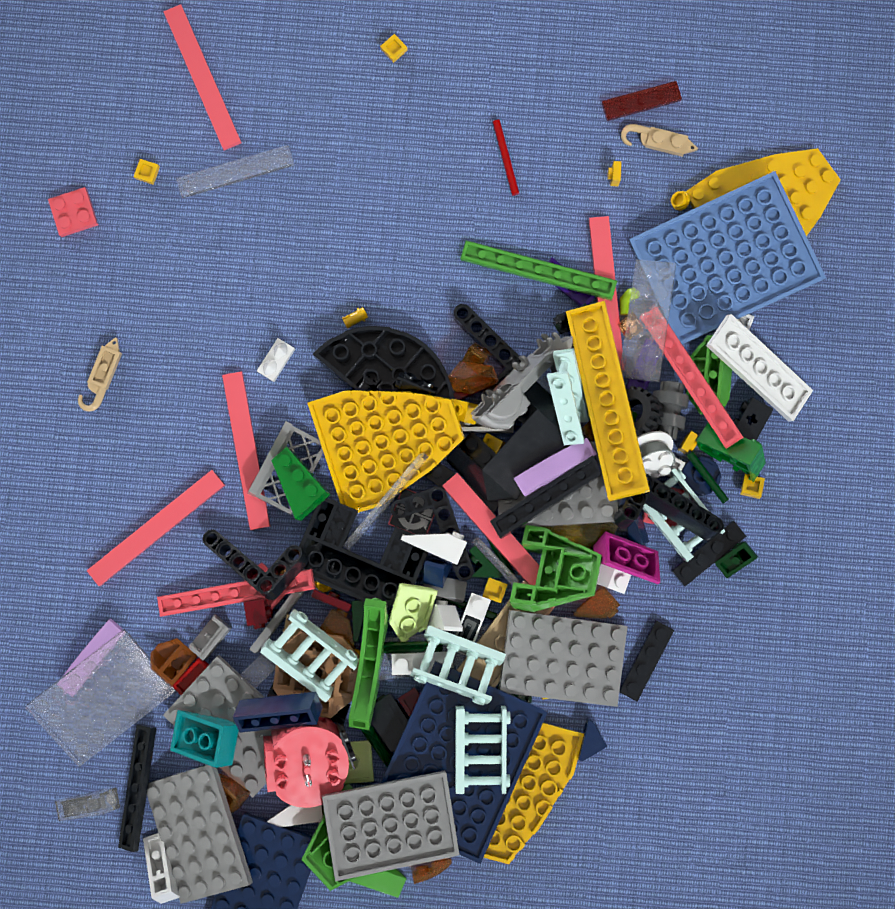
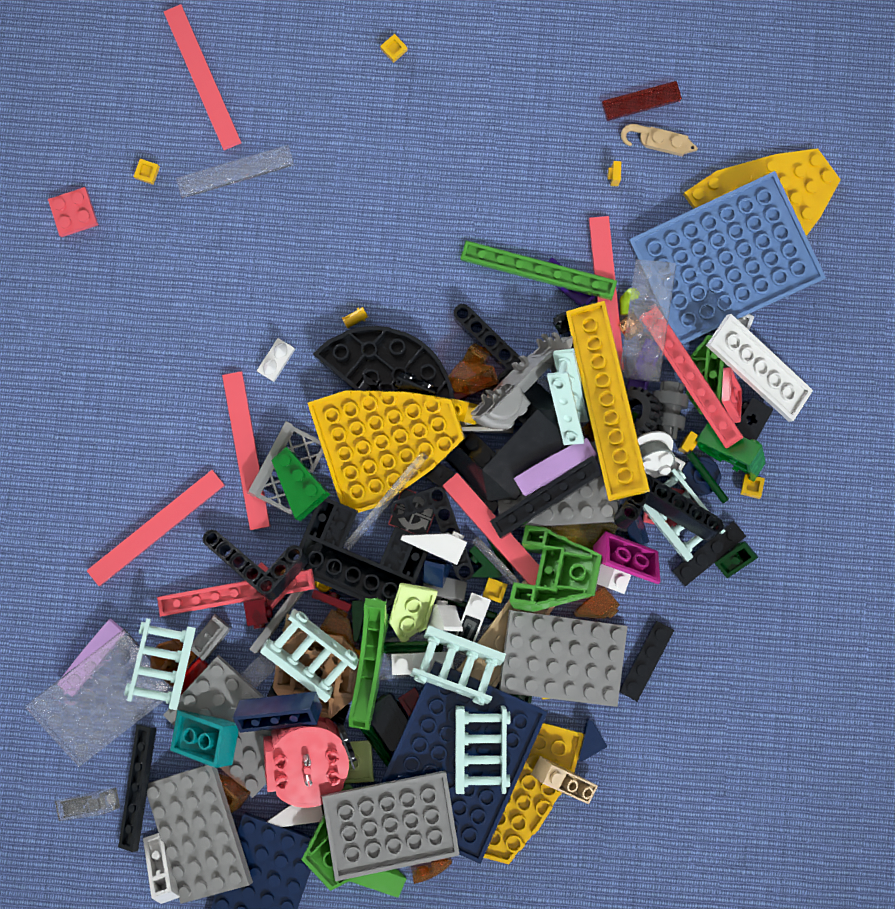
(102, 374): tan plate -> none
(176, 677): none -> light aqua fence
(493, 442): yellow plate -> none
(505, 157): red bar -> none
(563, 780): none -> tan slope
(680, 200): yellow plate -> none
(732, 395): none -> coral tile

